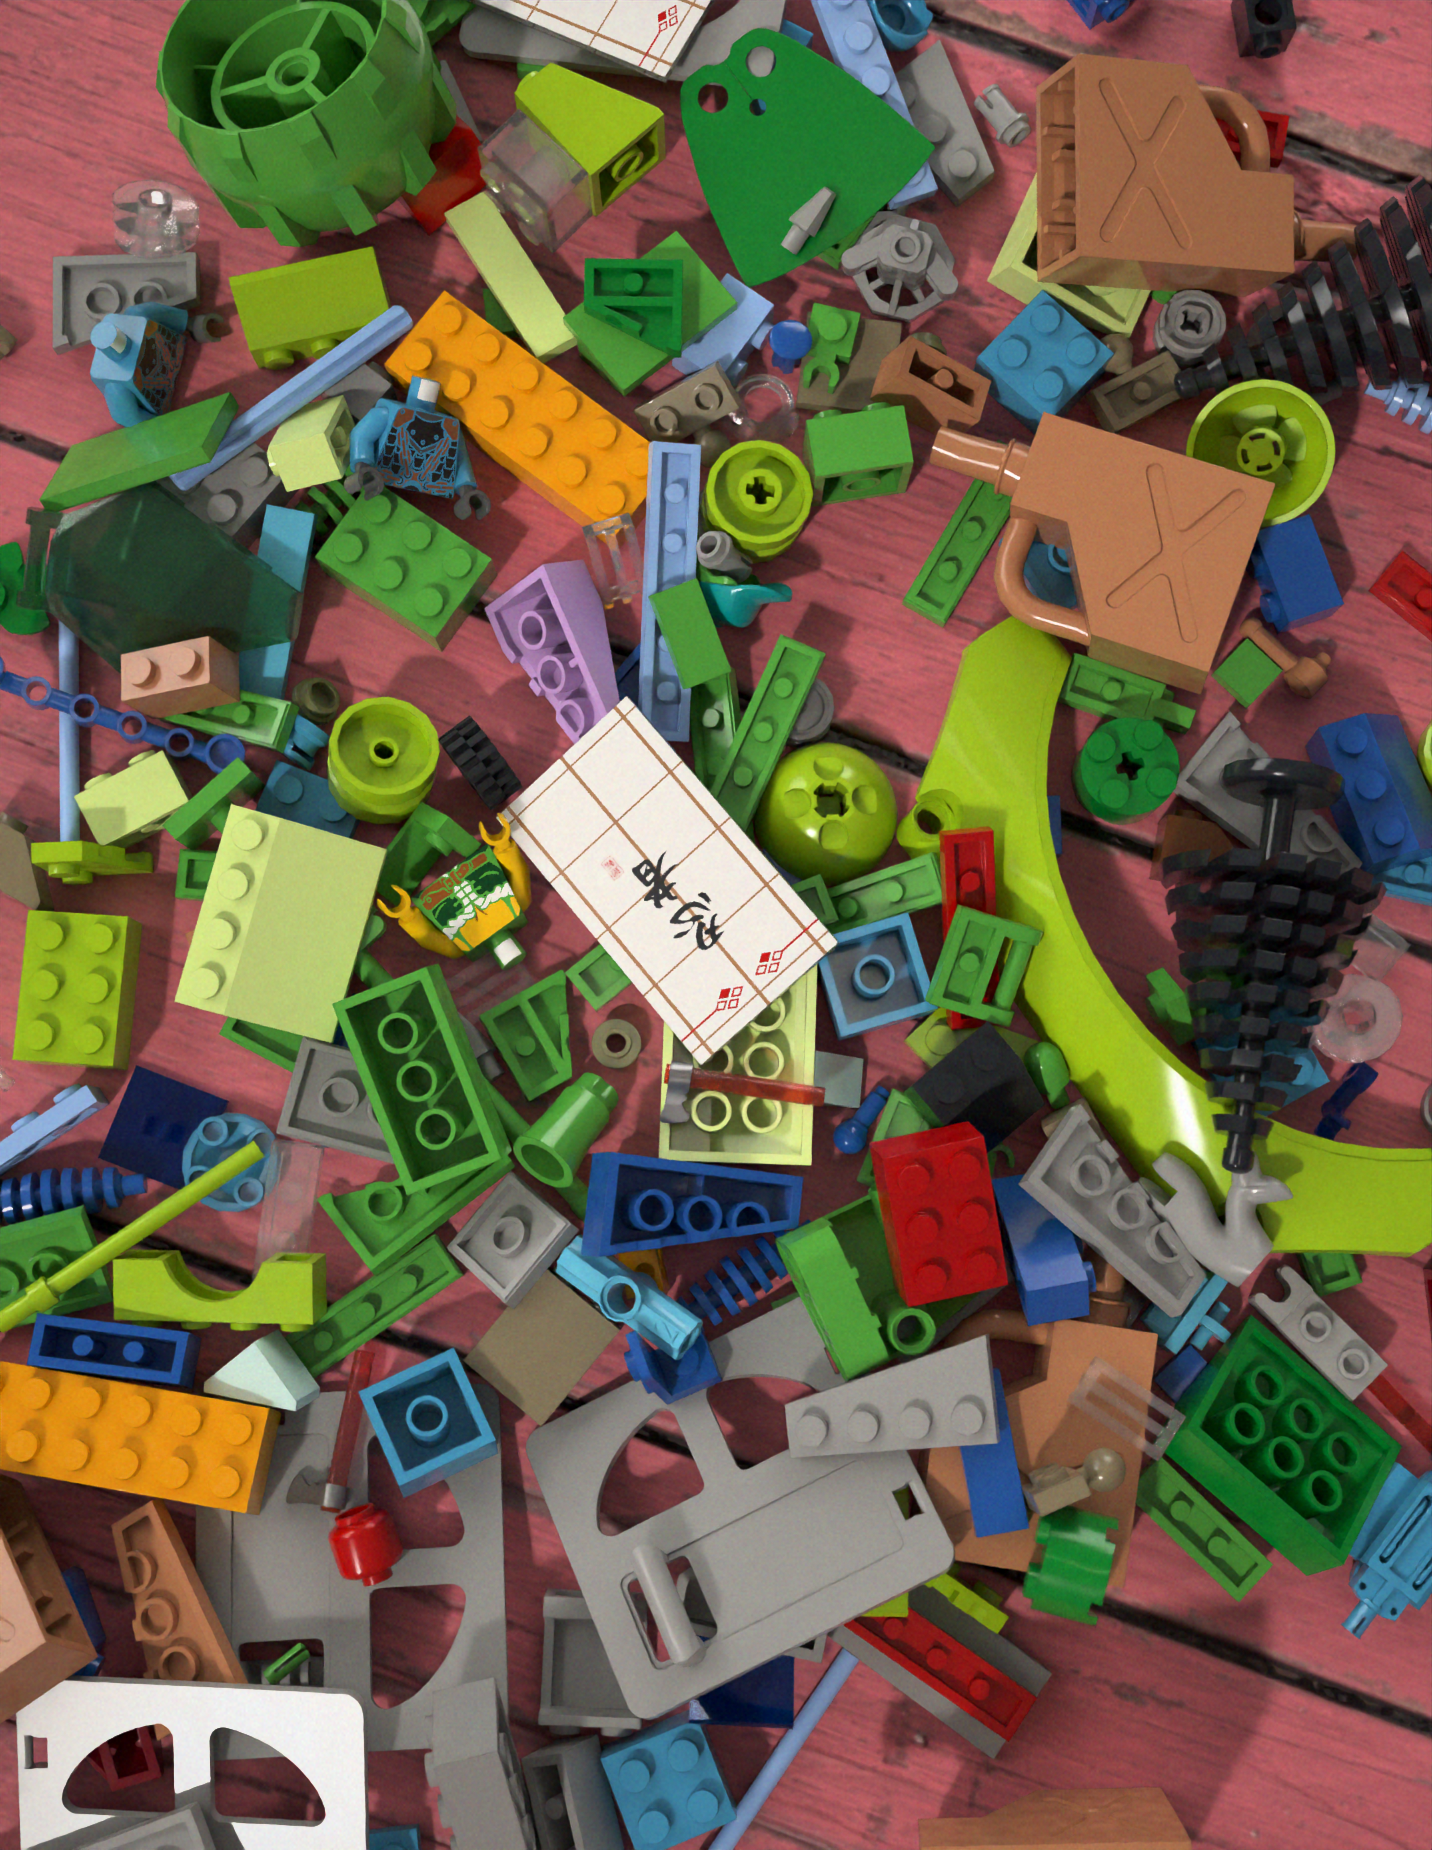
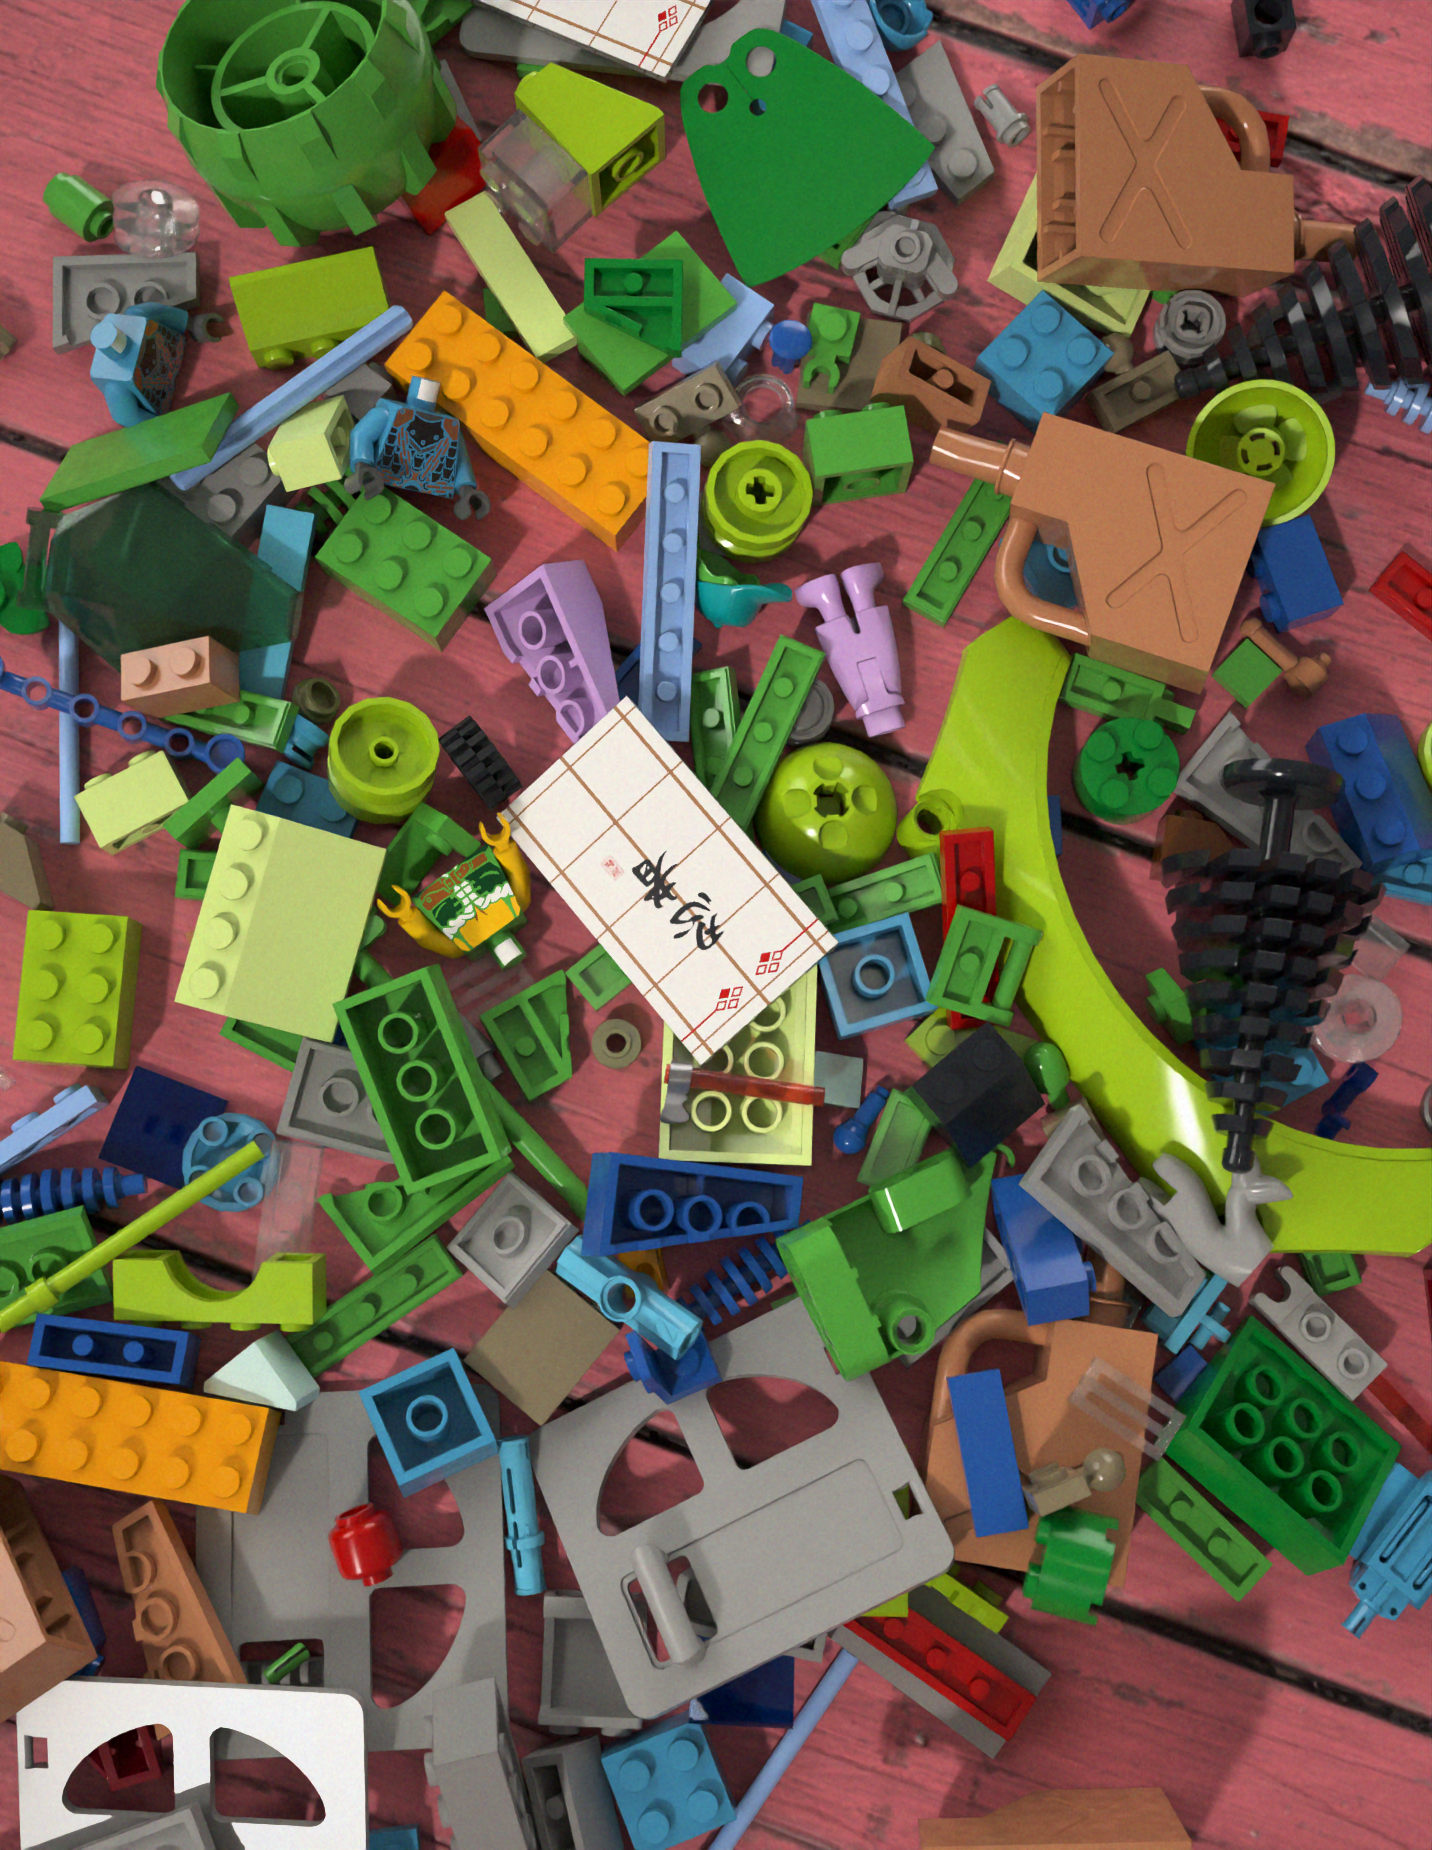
(79, 206): none -> bright green brick
(81, 860): lime wing -> none
(334, 1494): clear red piece -> none
(523, 1535): none -> medium azure pin
(566, 1131): bright green plant -> none
(624, 588): clear tile -> none
(689, 633): bright green tile -> none
(717, 552): light grey pin -> none
(808, 220): light grey bar -> none
(859, 648): none -> lavender piece
(913, 1405): light grey wing -> none
(939, 1213): red brick -> none

